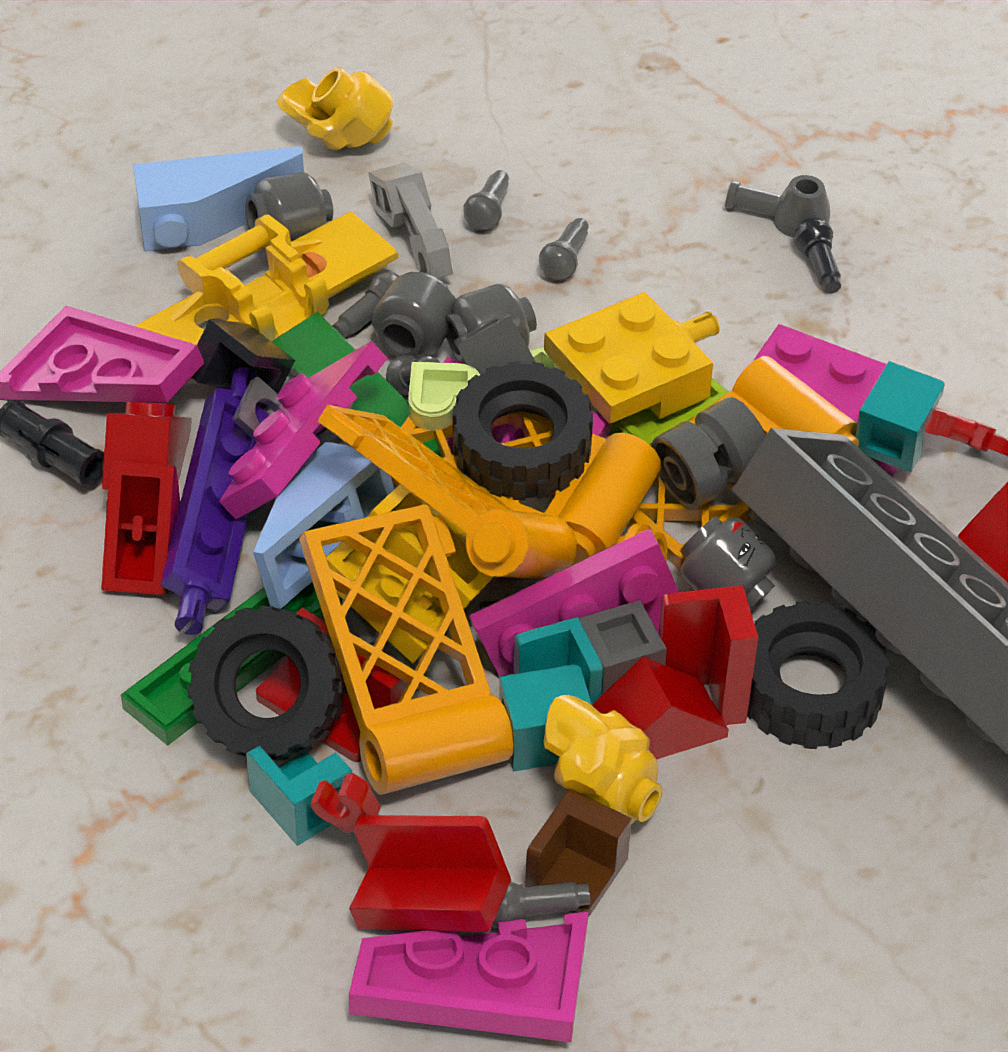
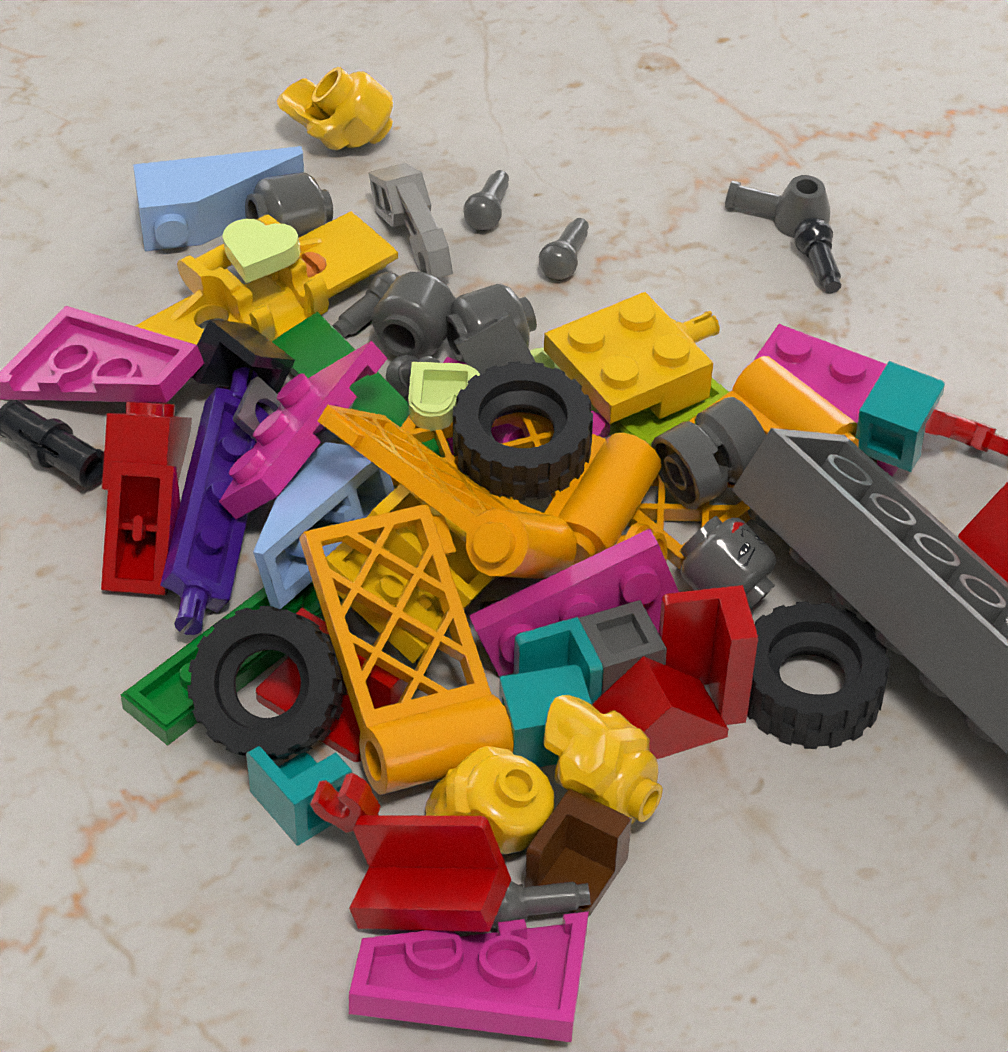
(260, 248): none -> yellowish green tile
(501, 788): none -> yellow head

